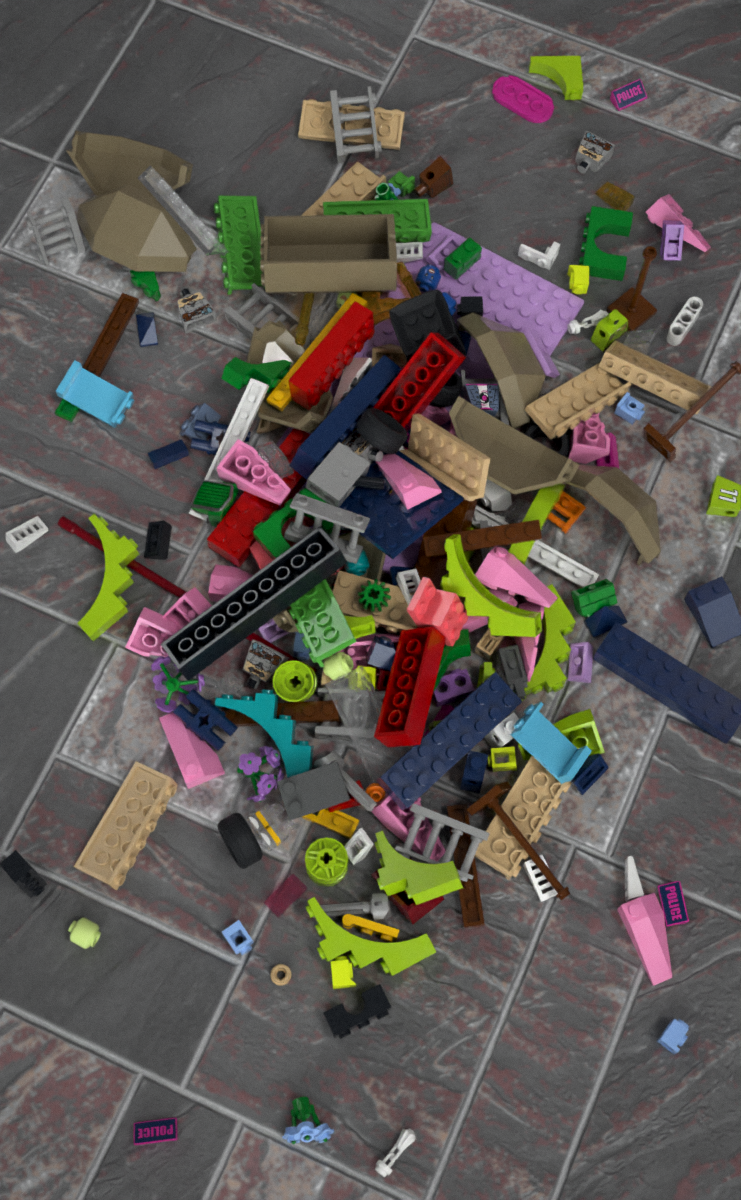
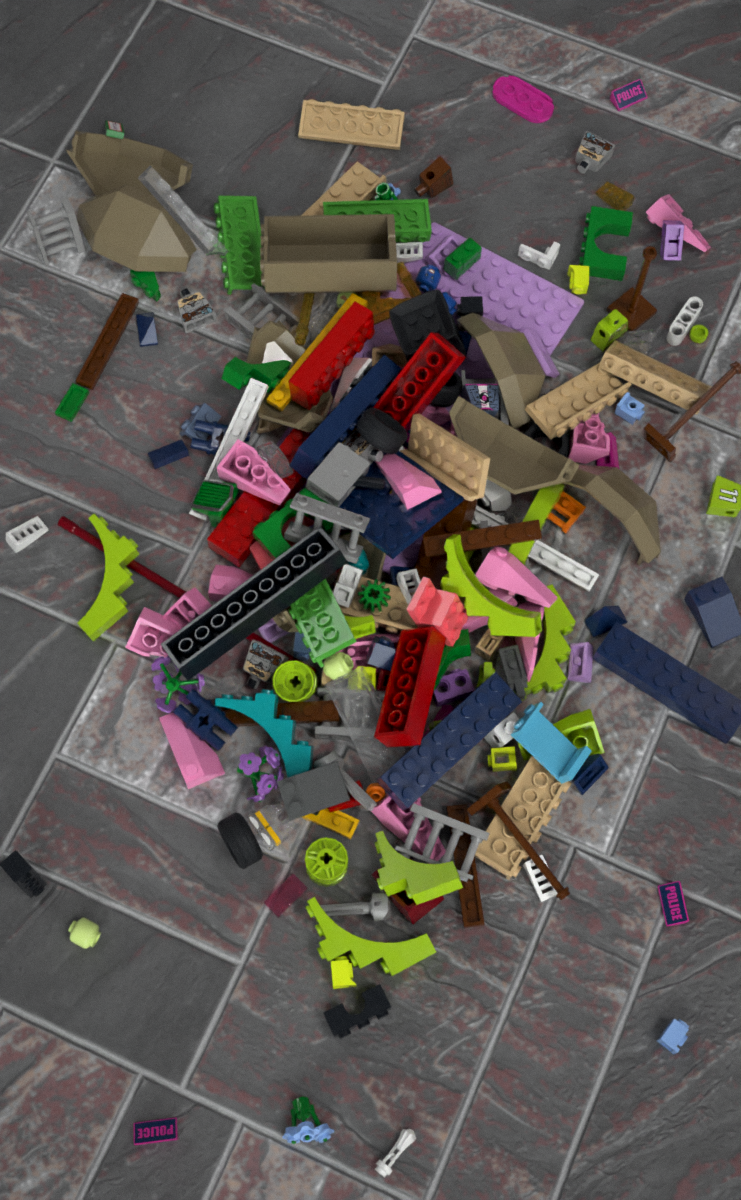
(94, 395): medium azure panel -> none
(114, 129): none -> green tile
(126, 825): tan bracket -> none
(158, 540): black slope -> none
(234, 931): light blue brick -> none
(278, 968): tan plate -> none
(341, 134): light grey fence -> none
(347, 585): none -> white slope
(358, 846): white slope -> none
(369, 927): yellow plate -> none
(404, 183): bright green bracket -> none
(474, 771): dark blue torso -> none
(563, 70): lime arch -> none
(574, 326): white piece -> none
(594, 597): green brick -> none
(632, 882): white slope -> none
(647, 930): bright pink wedge -> none
(698, 333): none -> lime tile

